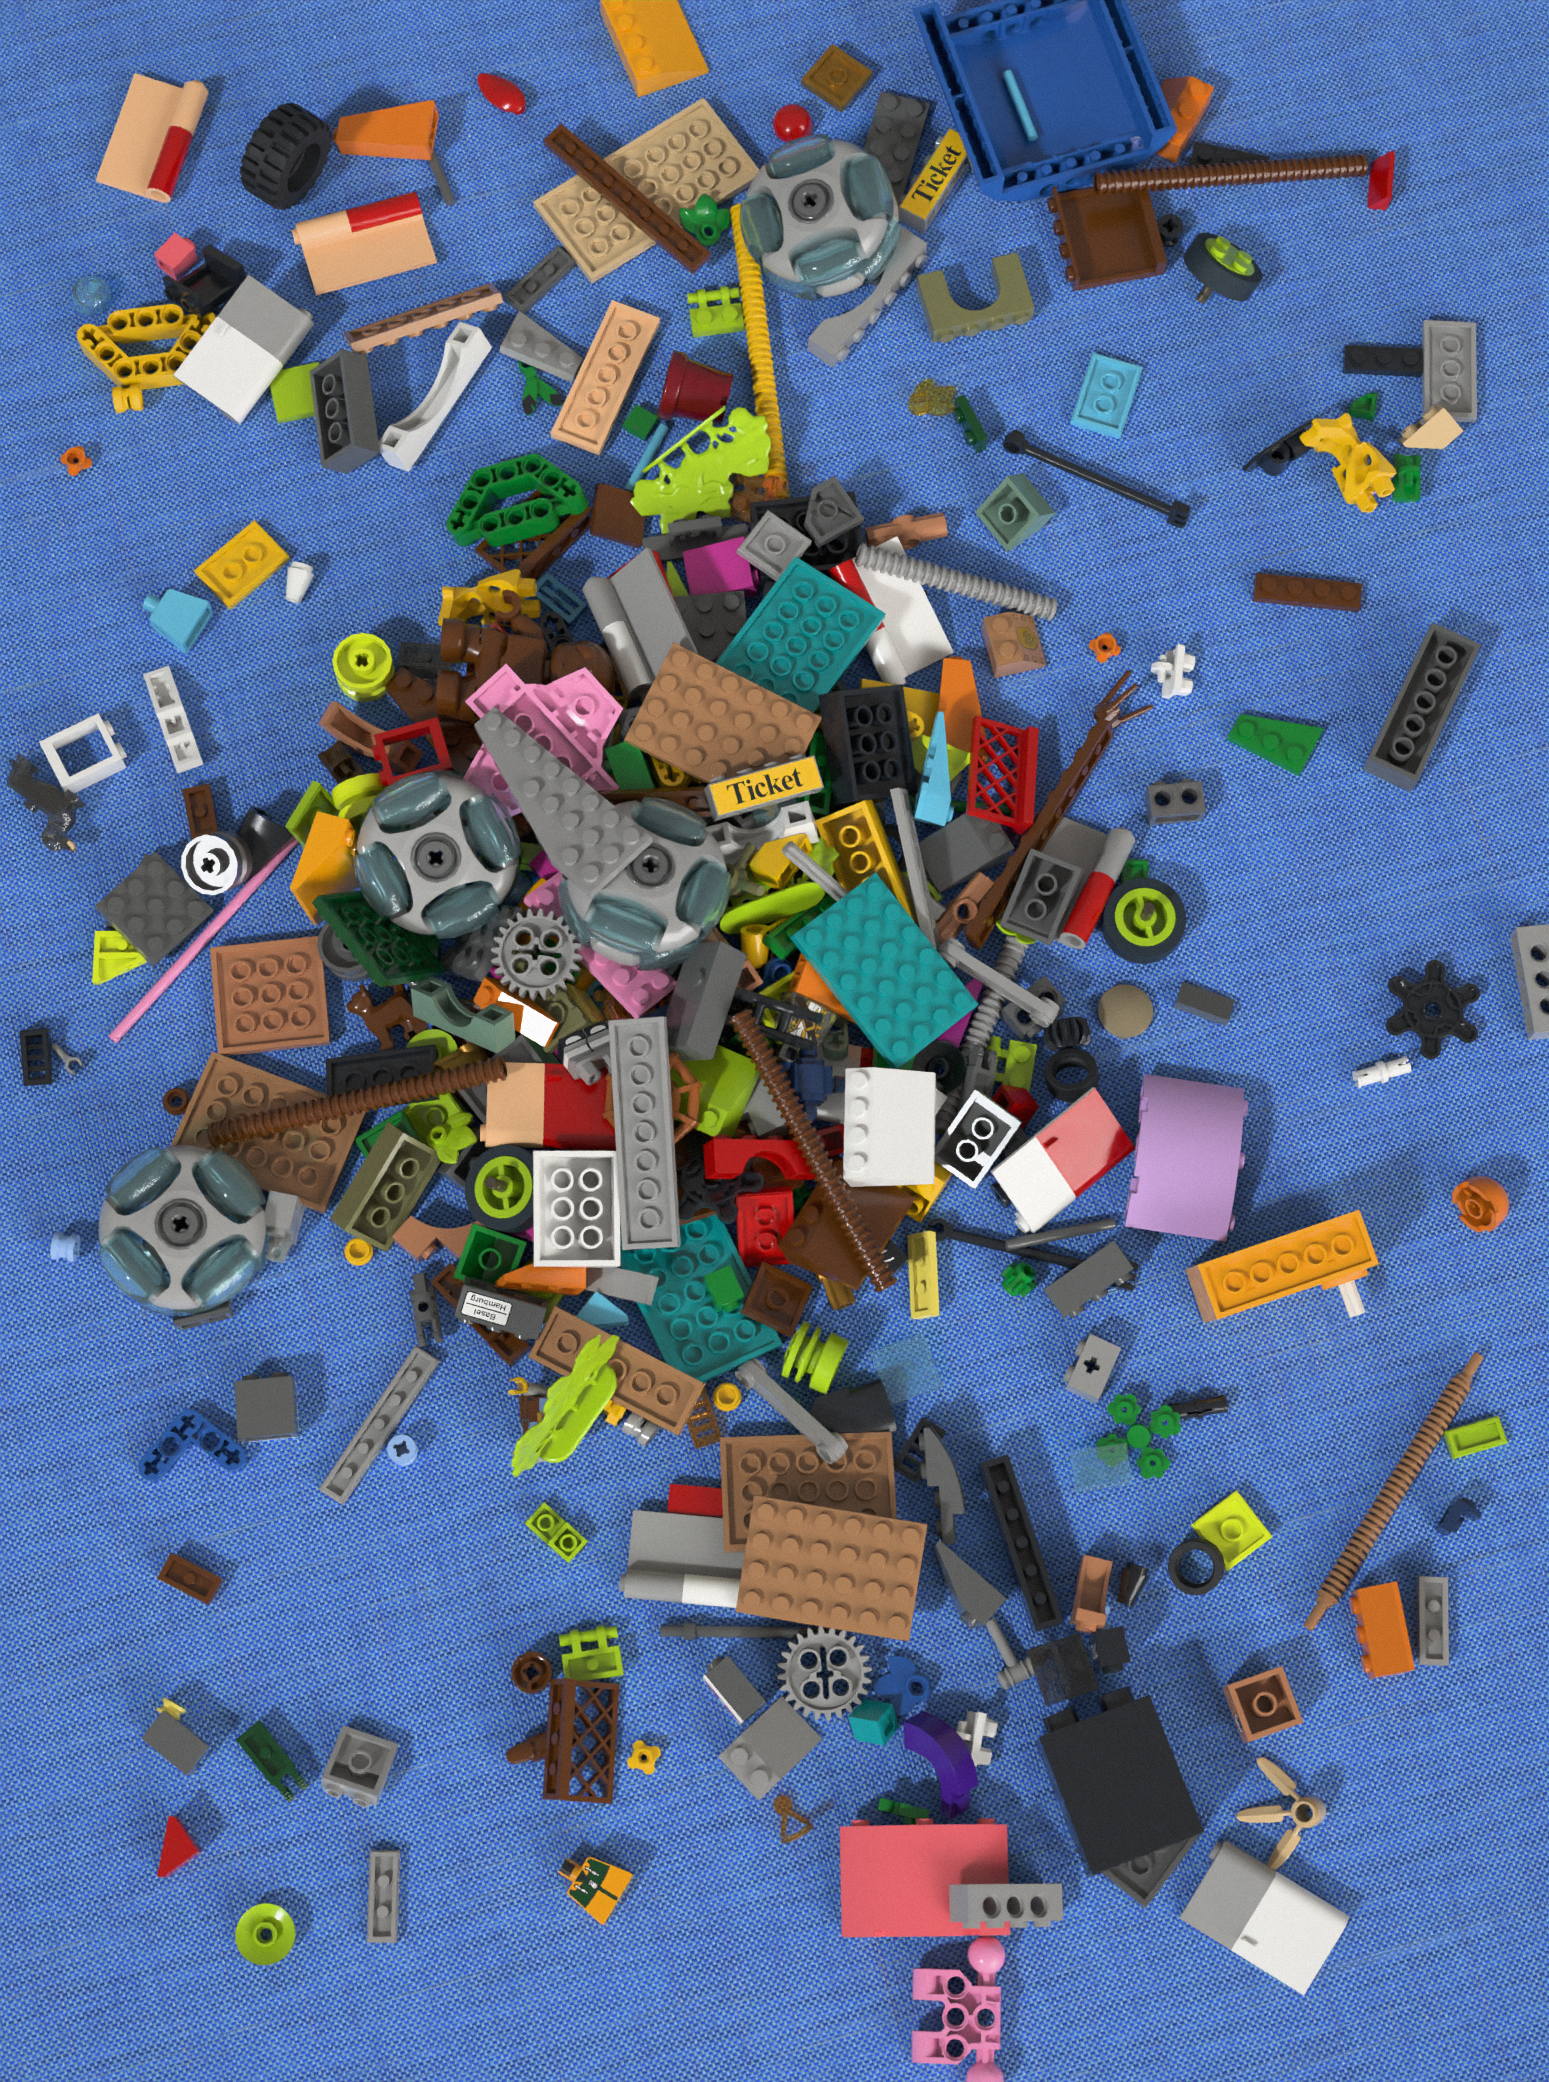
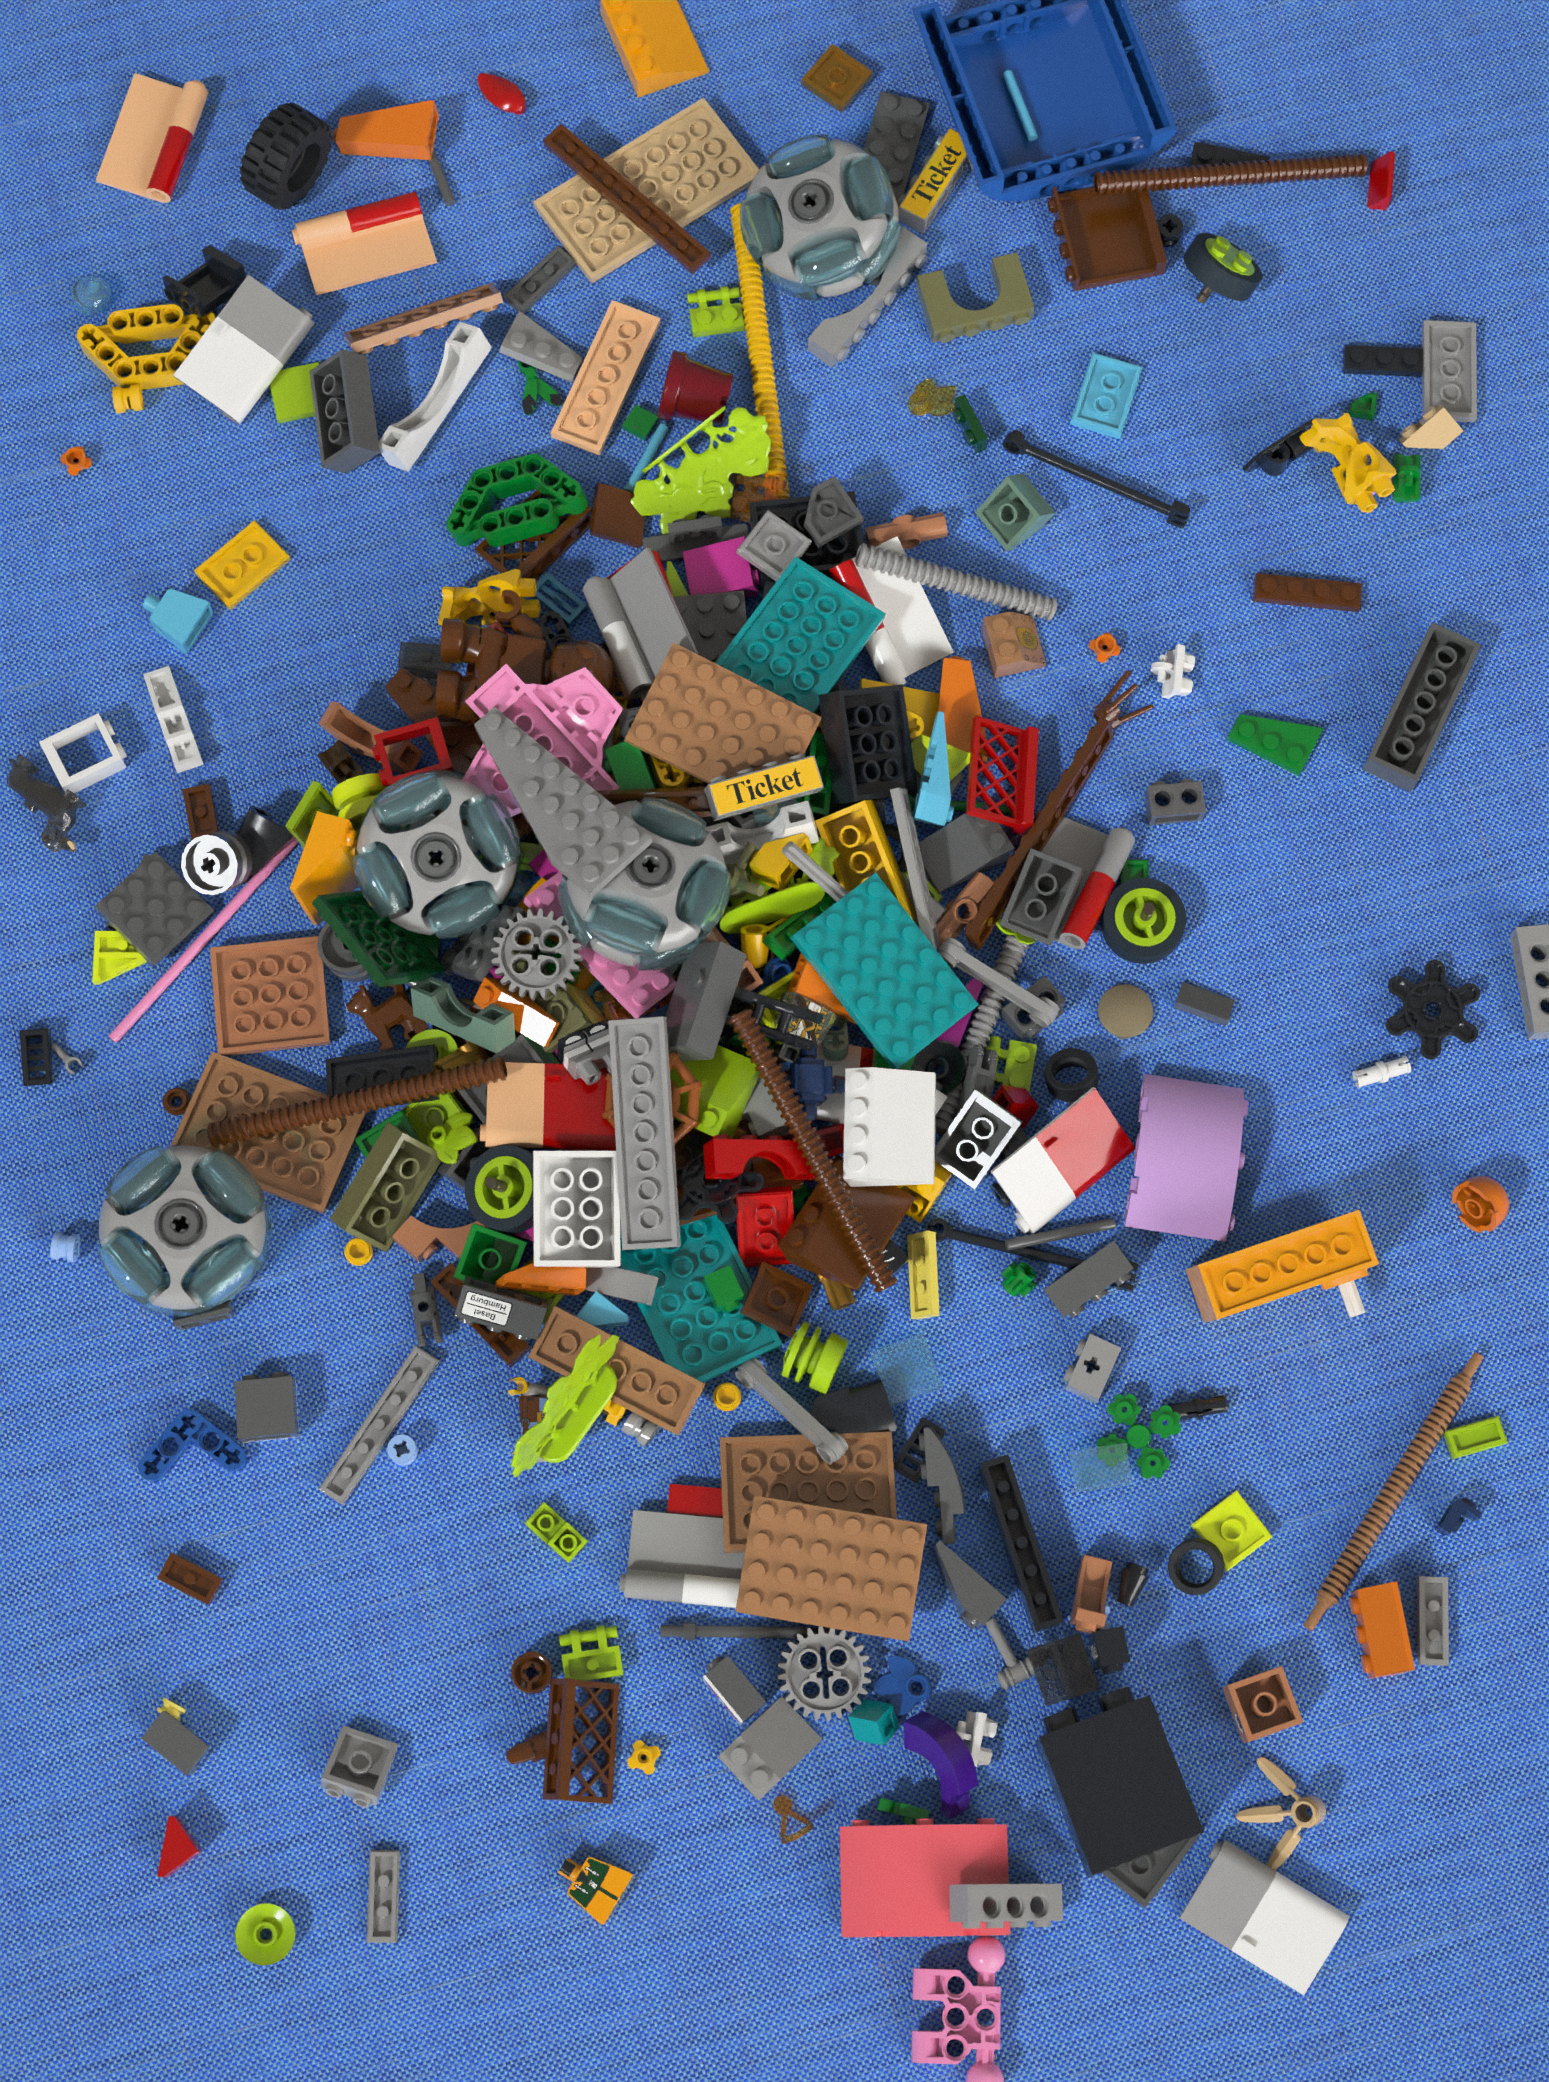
(176, 256): coral brick -> none
(270, 1758): dark green hinge -> none
(283, 1220): light grey hinge -> none
(298, 580): white cone -> none
(363, 667): neon yellow wheel -> none
(705, 216): green plate -> none
(709, 1439): clear orange slope -> none
(792, 122): red hair -> none
(1067, 1033): black gear -> none
(1187, 102): orange slope -> none

